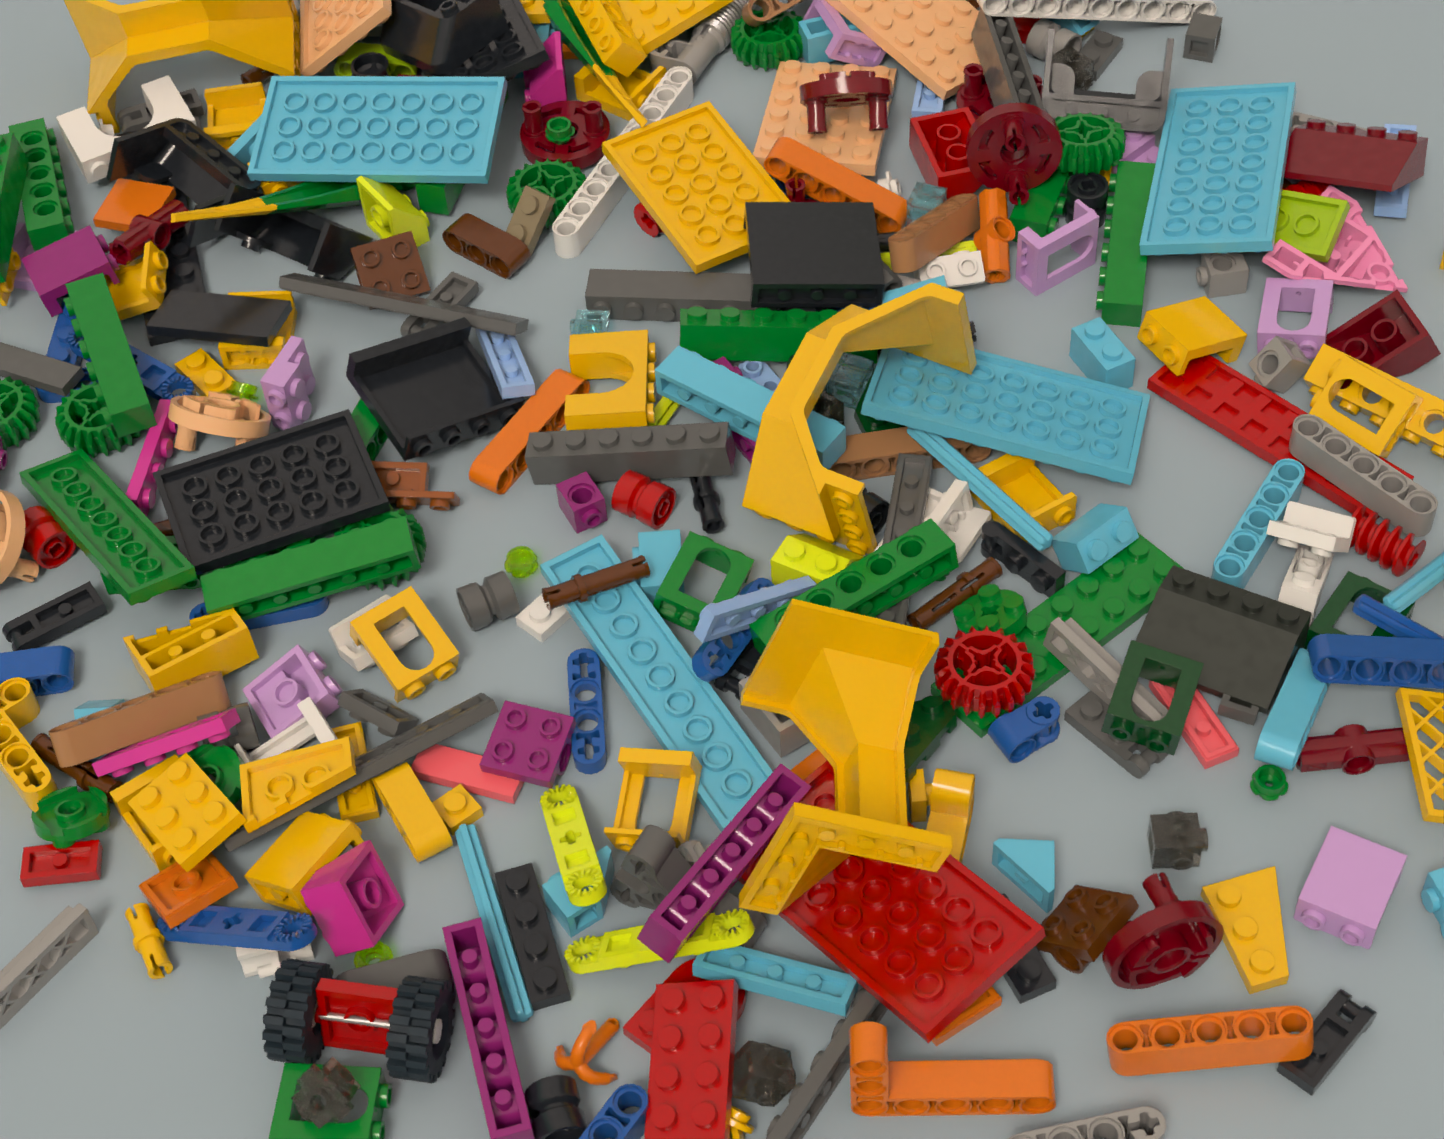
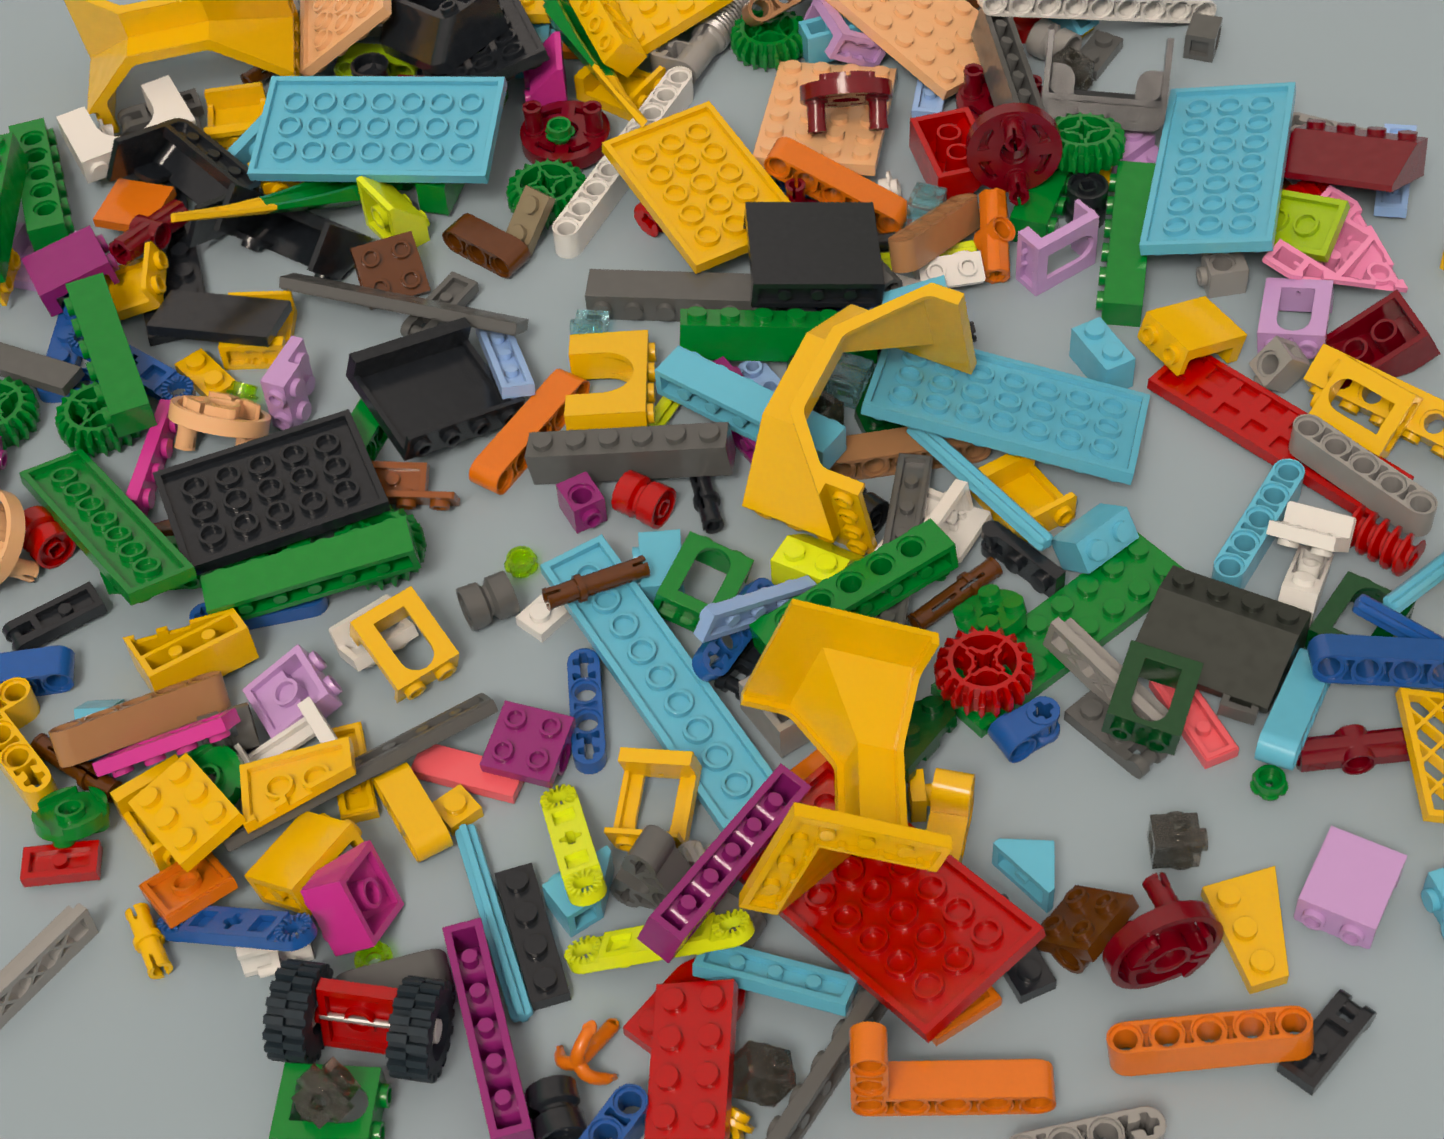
(372, 709): dark grey plate -> none

